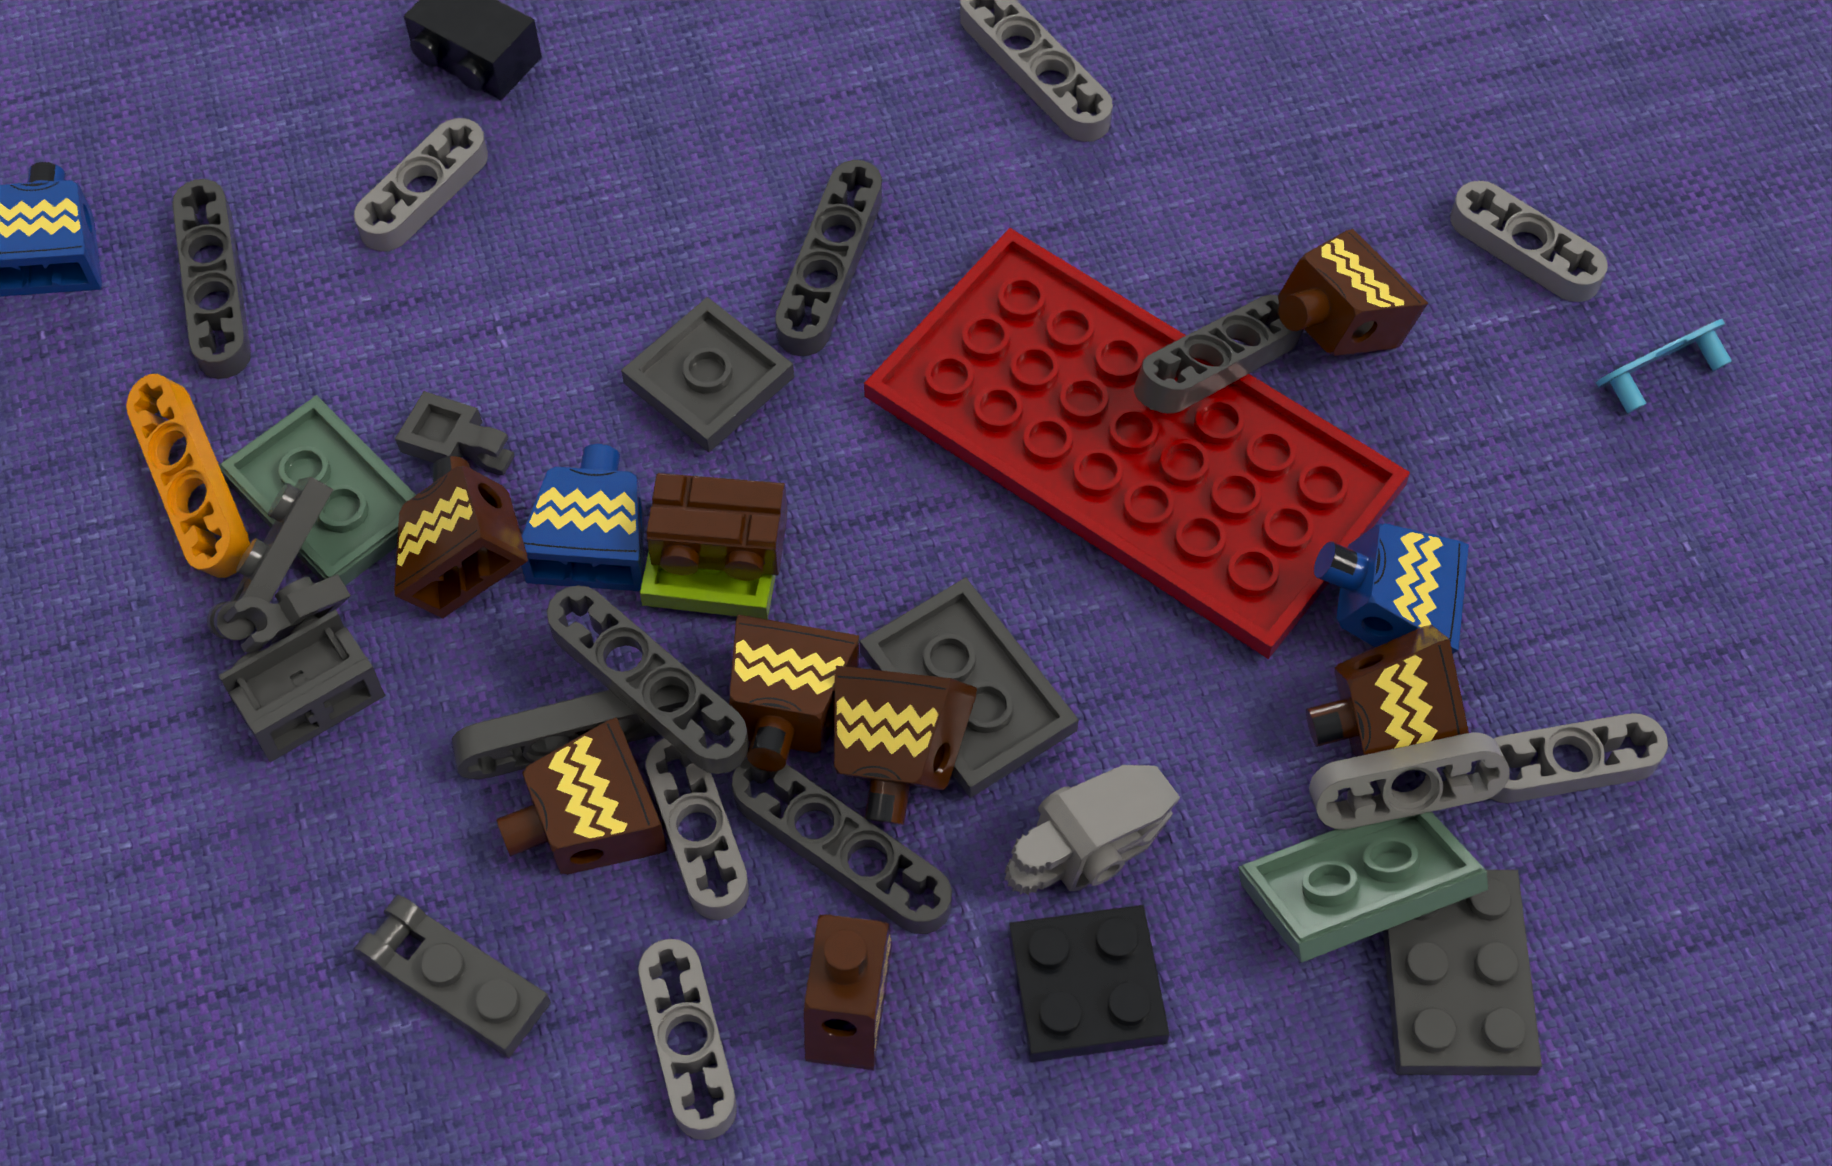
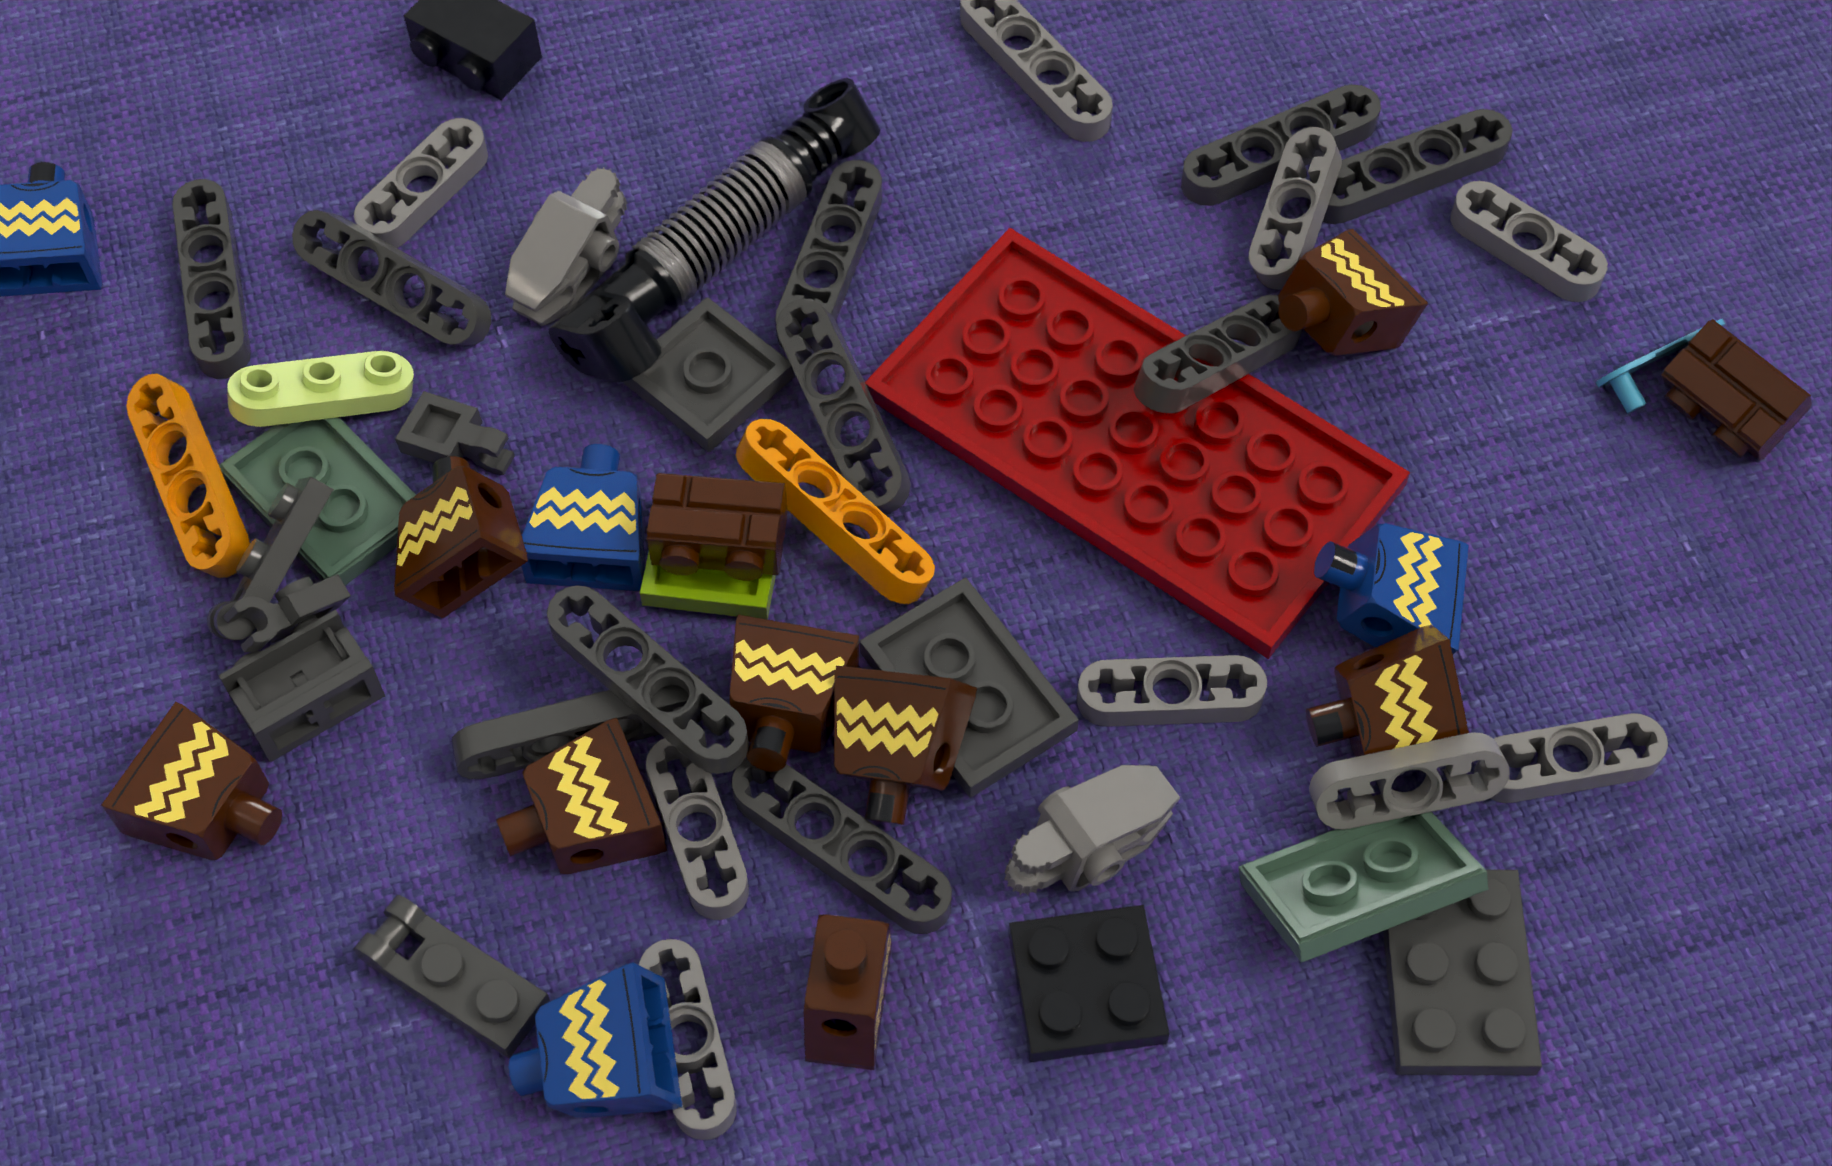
(192, 790): none -> reddish brown torso
(319, 388): none -> yellowish green plate
(389, 281): none -> dark grey beam
(566, 248): none -> light grey hinge
(604, 1048): none -> blue torso
(609, 328): none -> black piece
(772, 449): none -> light orange beam
(849, 401): none -> dark grey beam
(1189, 670): none -> light grey beam
(1272, 136): none -> dark grey beam
(1288, 184): none -> light grey beam
(1413, 171): none -> dark grey beam
(1734, 391): none -> reddish brown brick

